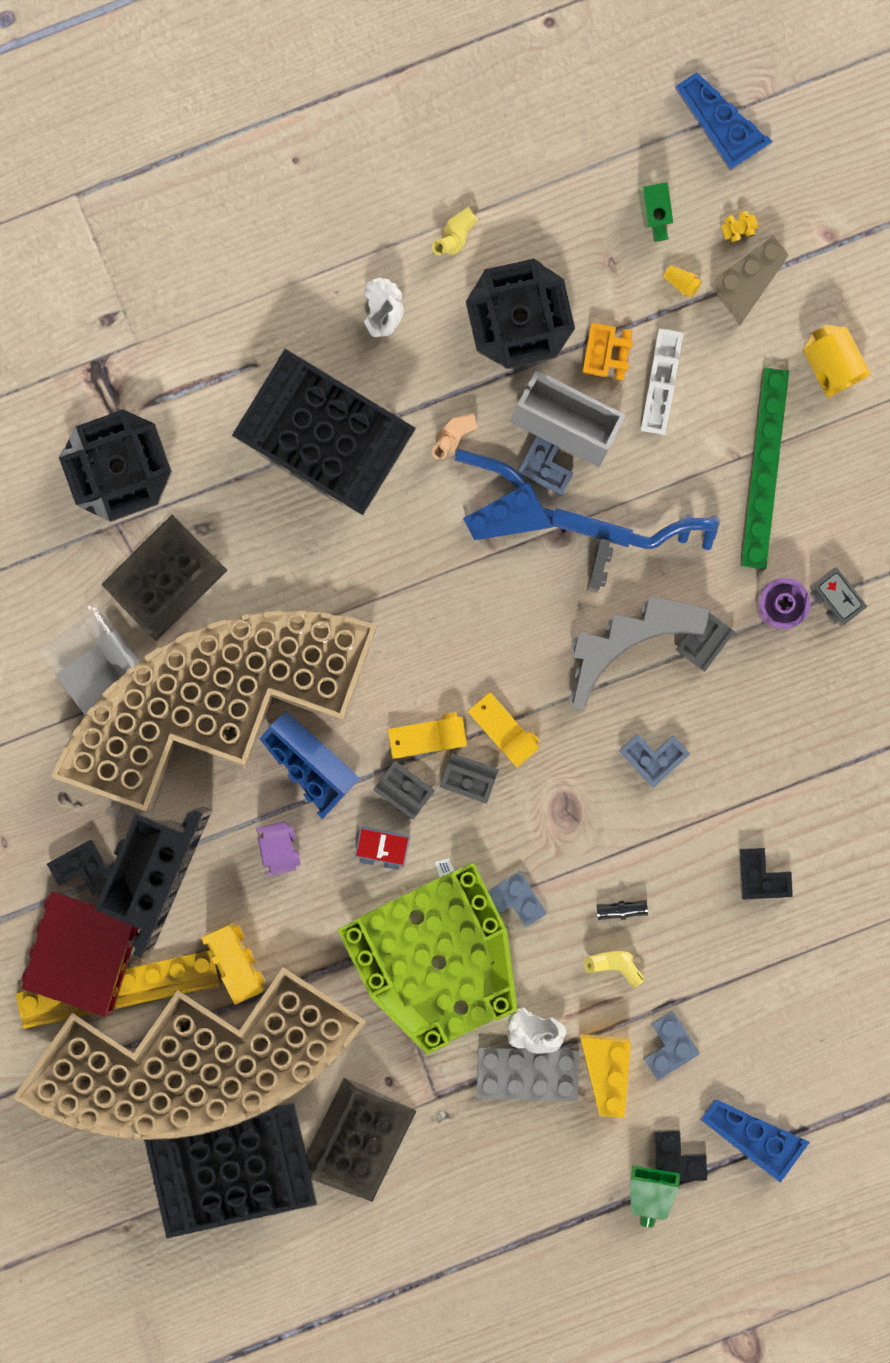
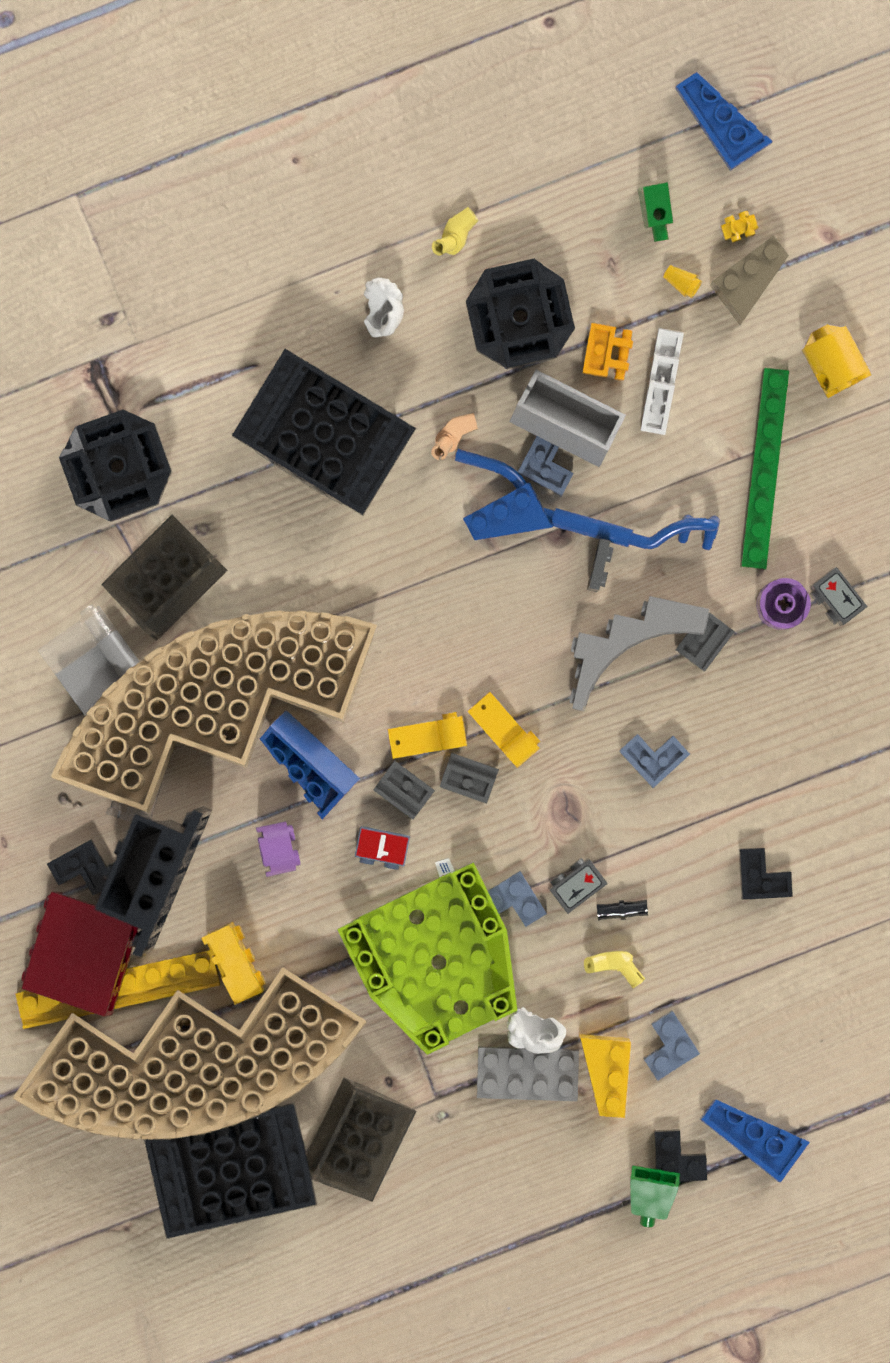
(577, 885): none -> brick

